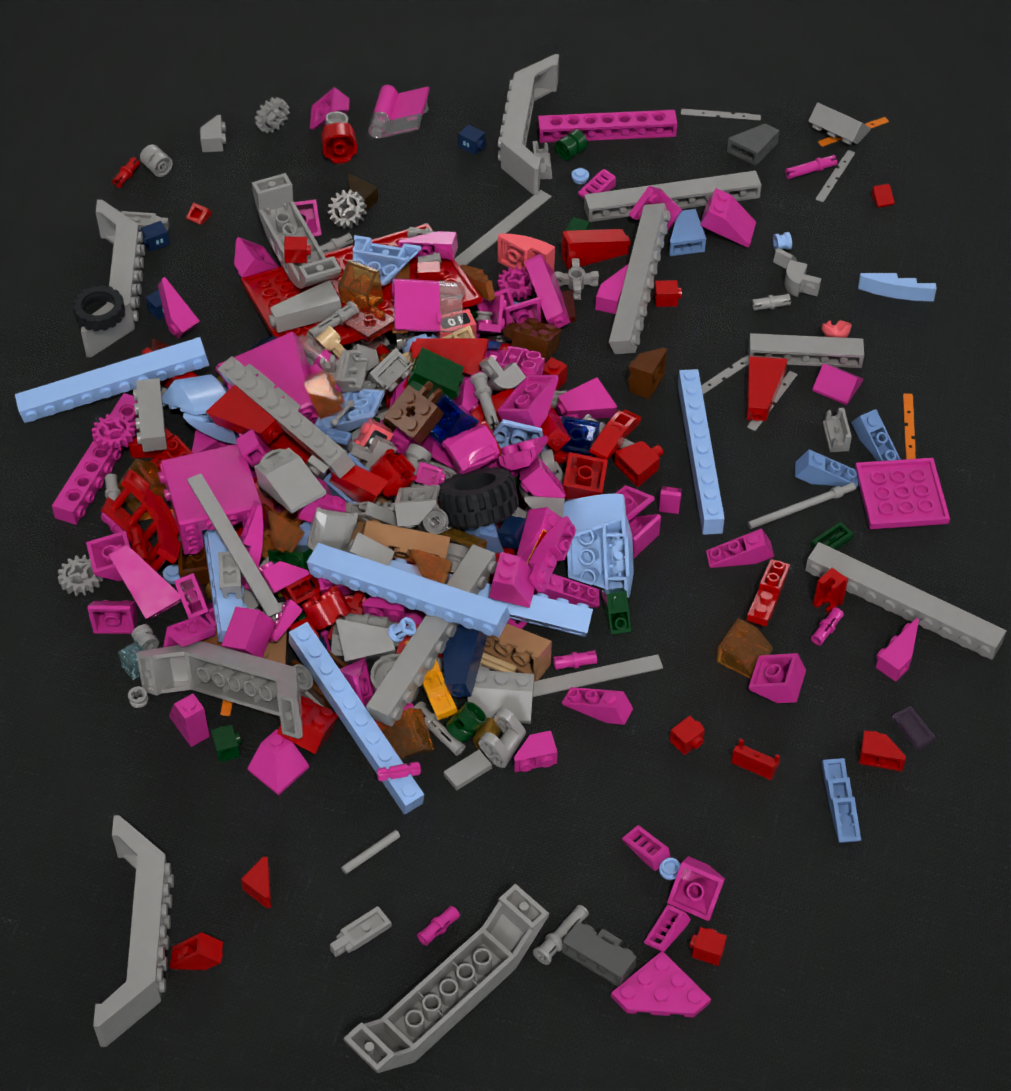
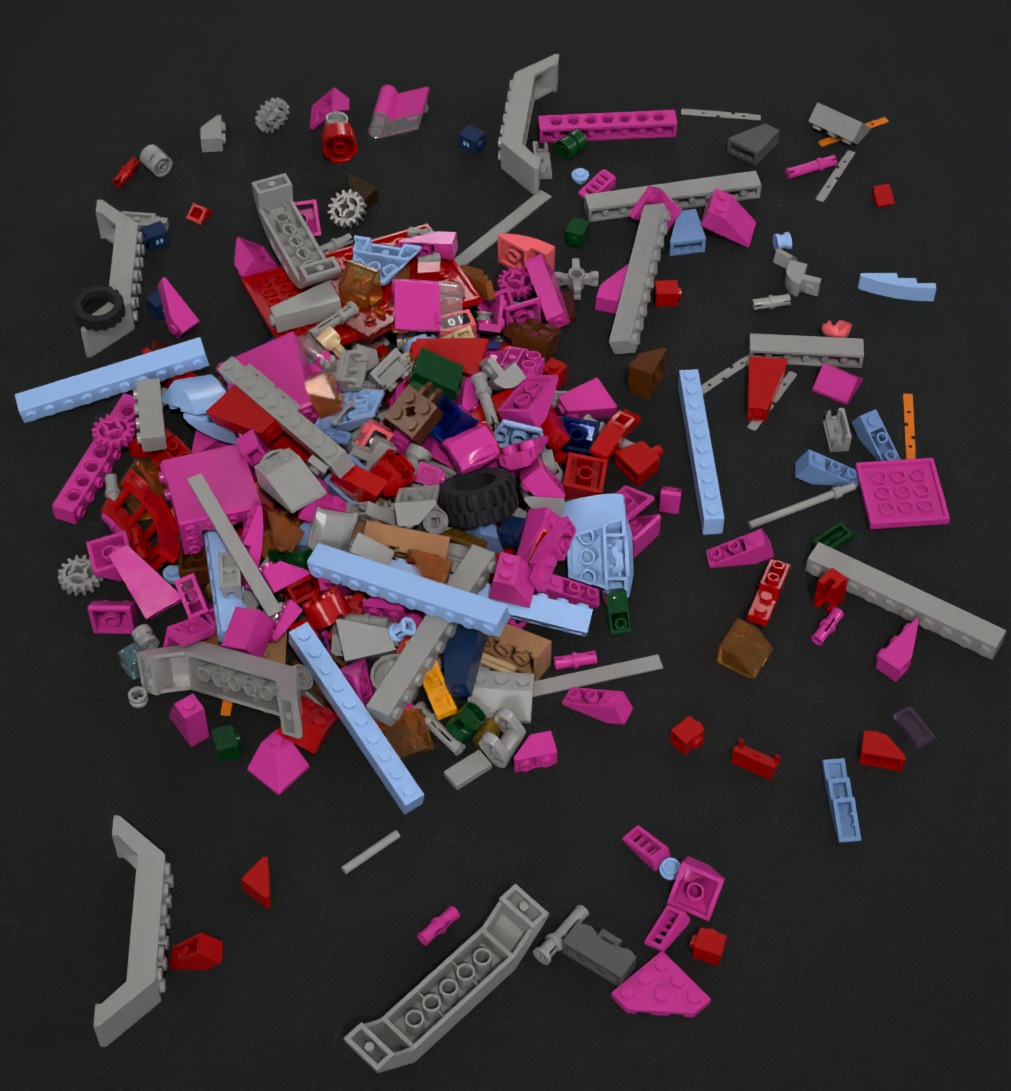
(296, 249): red brick -> none
(360, 932): light grey hinge -> none
(398, 771): dark pink axle -> none
(593, 245): red slope -> none
(778, 677): dark pink slope -> none

